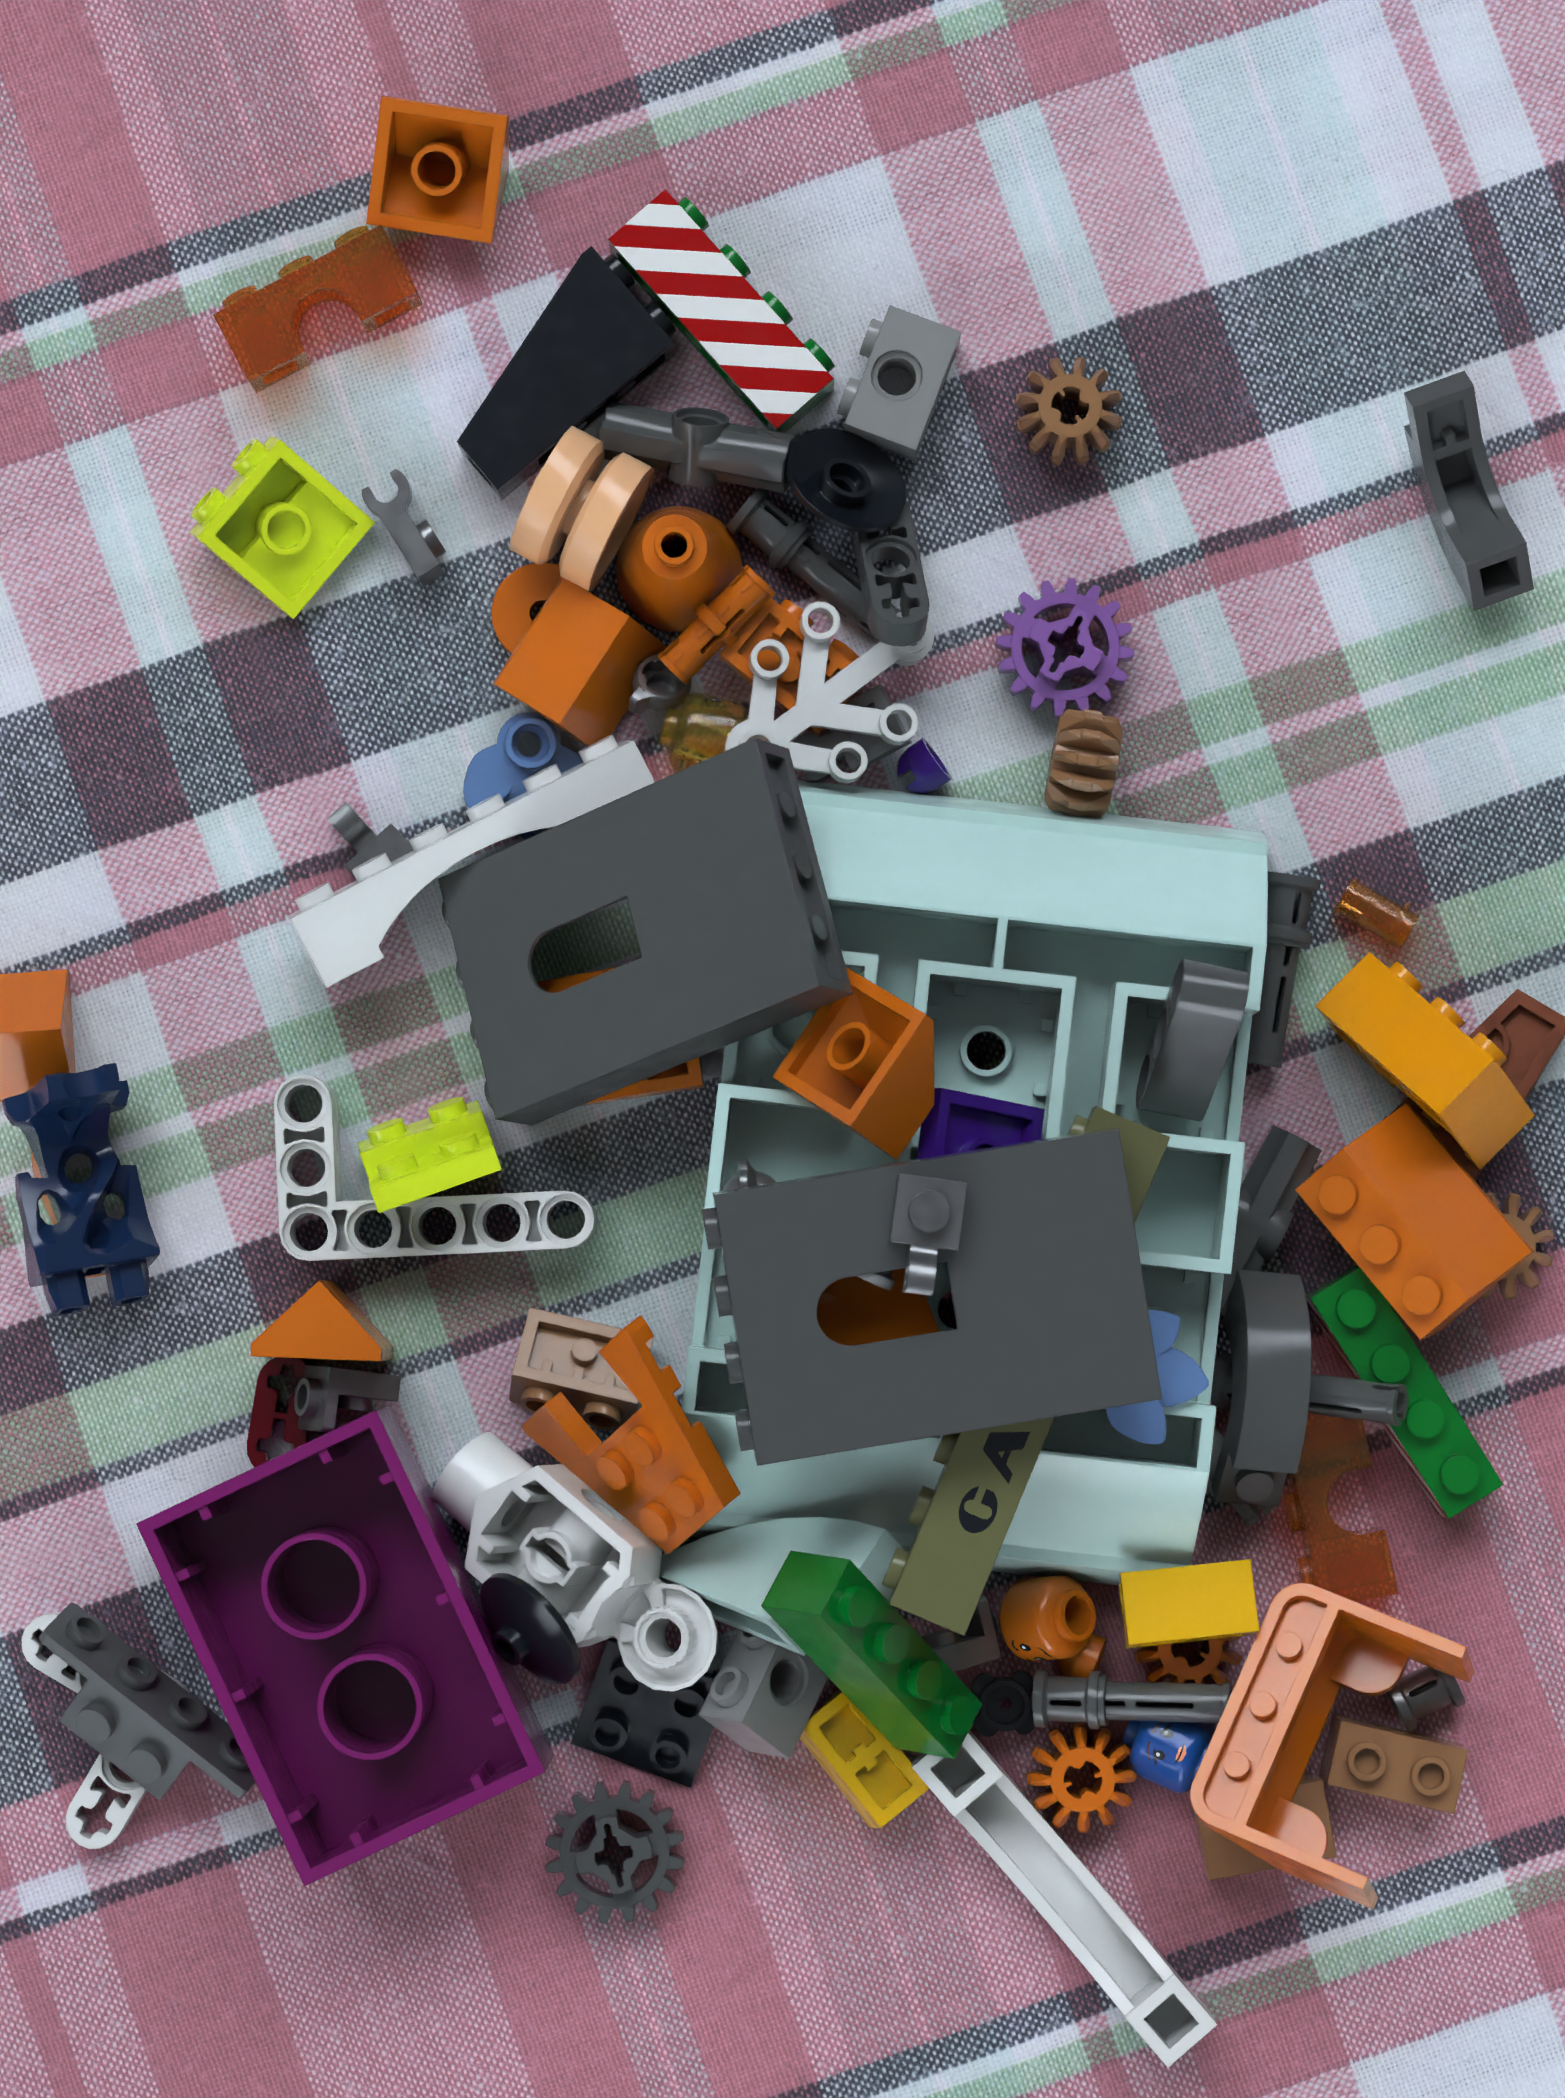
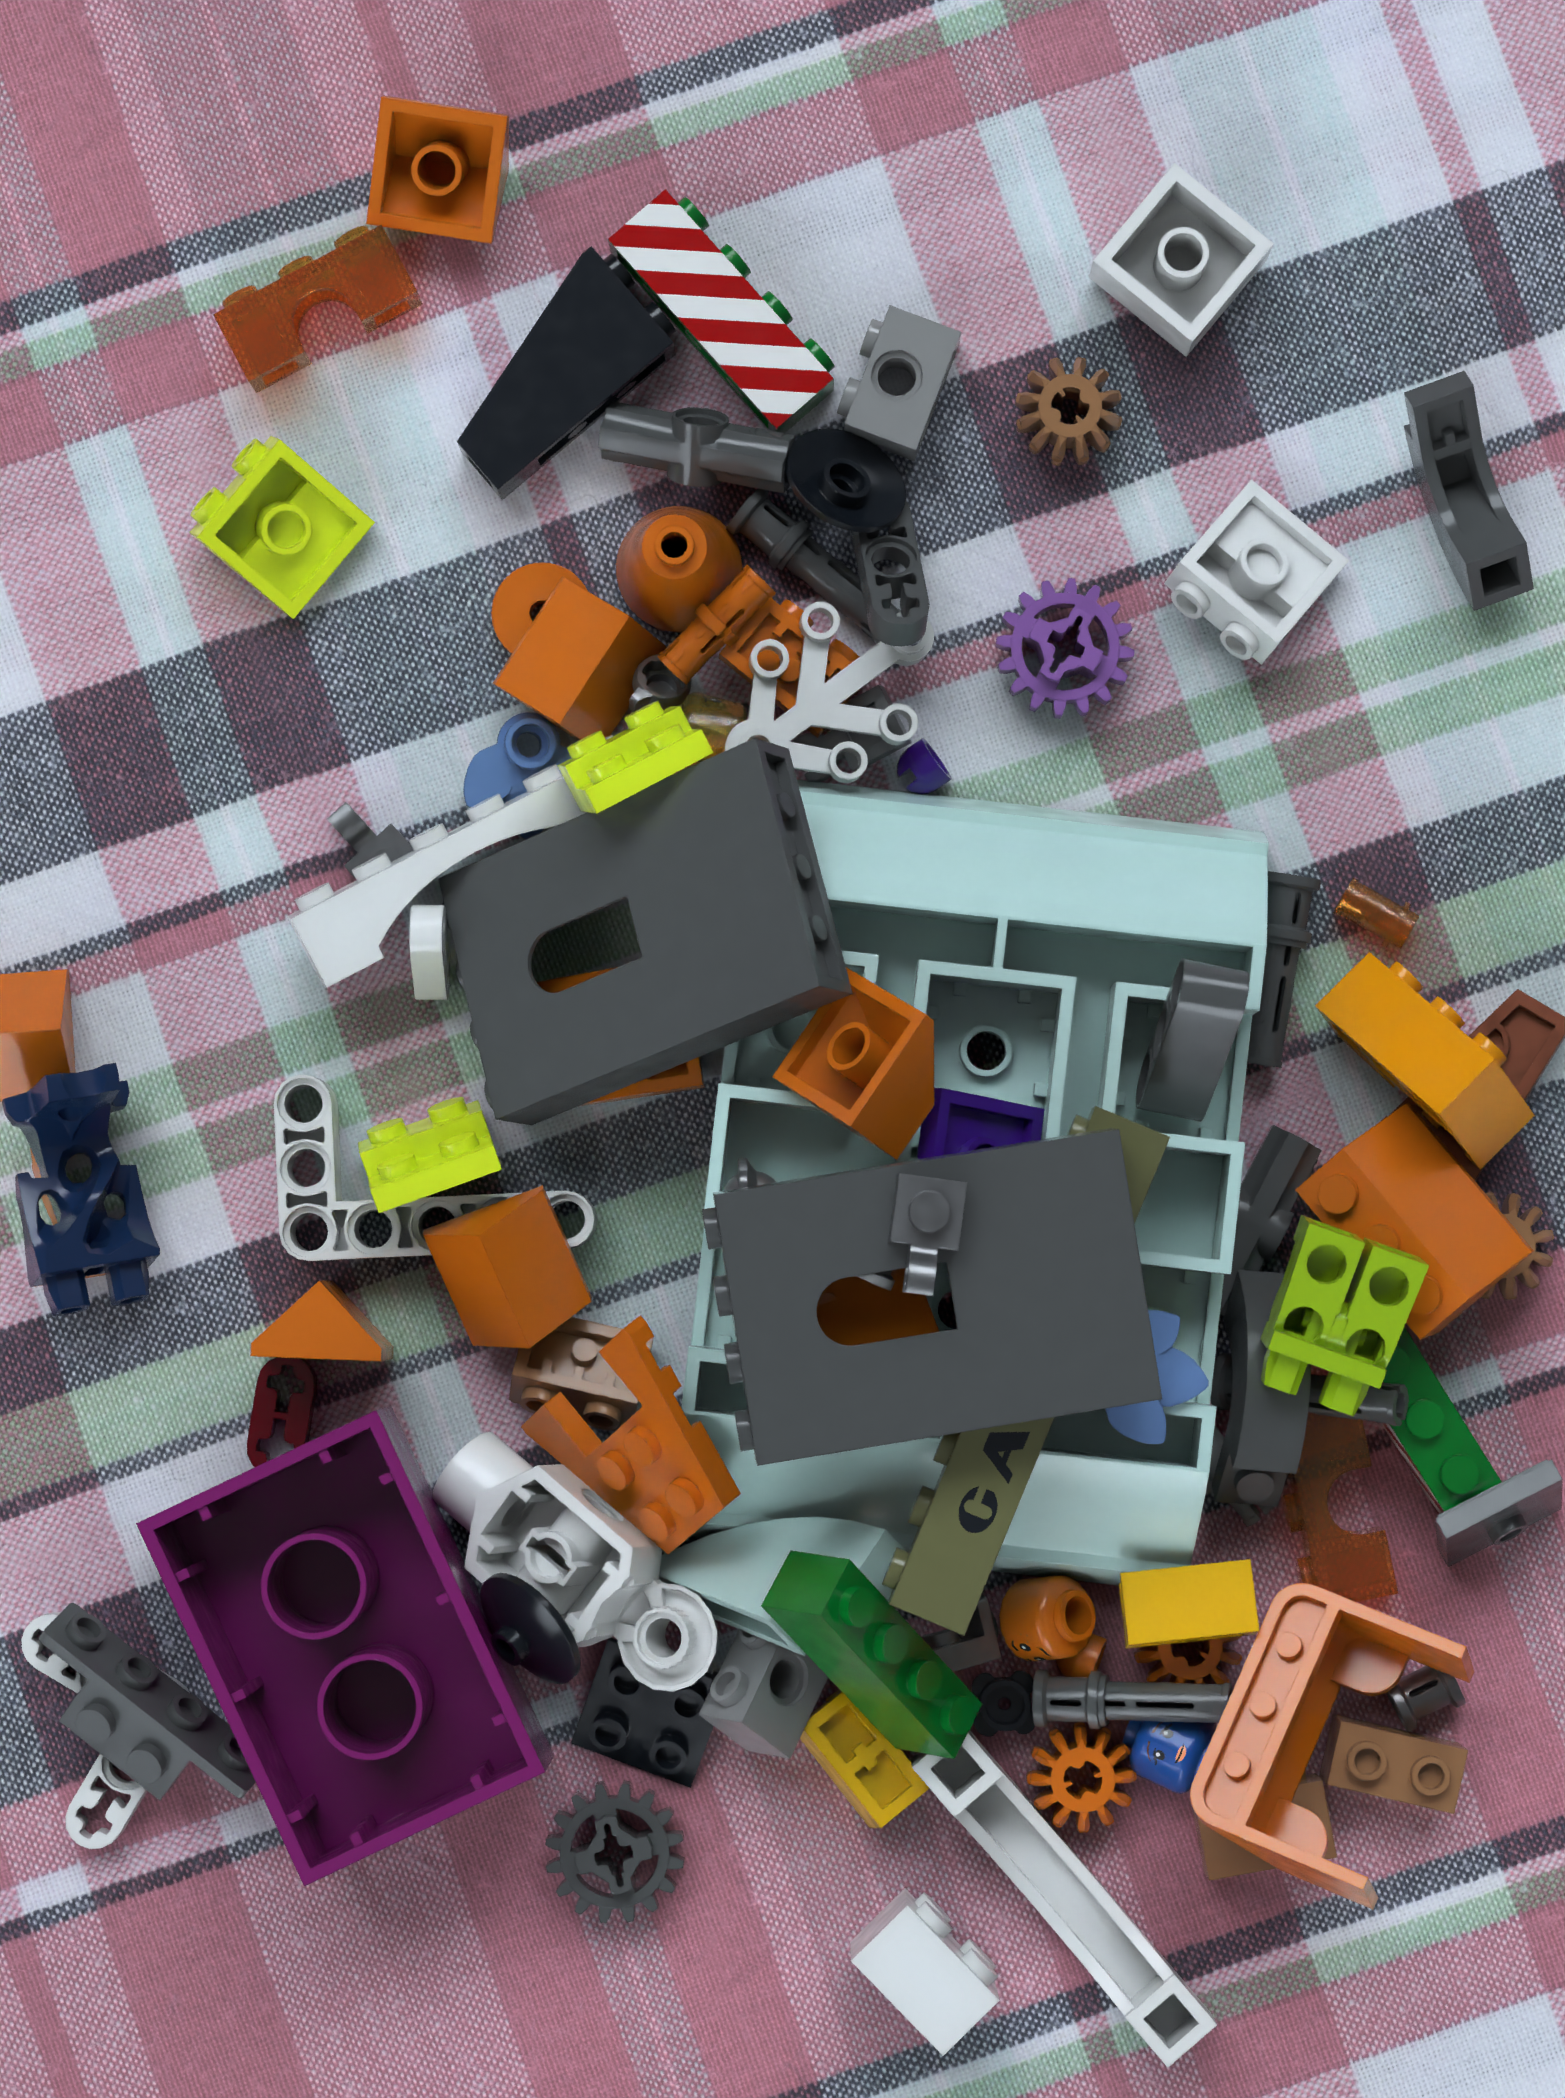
(331, 1388): flat silver bracket -> none
(418, 542): flat silver plate -> none
(429, 952): none -> white beam
(509, 1270): none -> orange slope
(578, 507): light nougat wheel -> none
(634, 759): none -> neon yellow plate
(925, 1969): none -> white brick
(1083, 763): medium nougat gear -> none
(1180, 259): none -> white brick
(1254, 574): none -> white plate
(1339, 1312): none -> lime hips
(1499, 1512): none -> dark grey plate

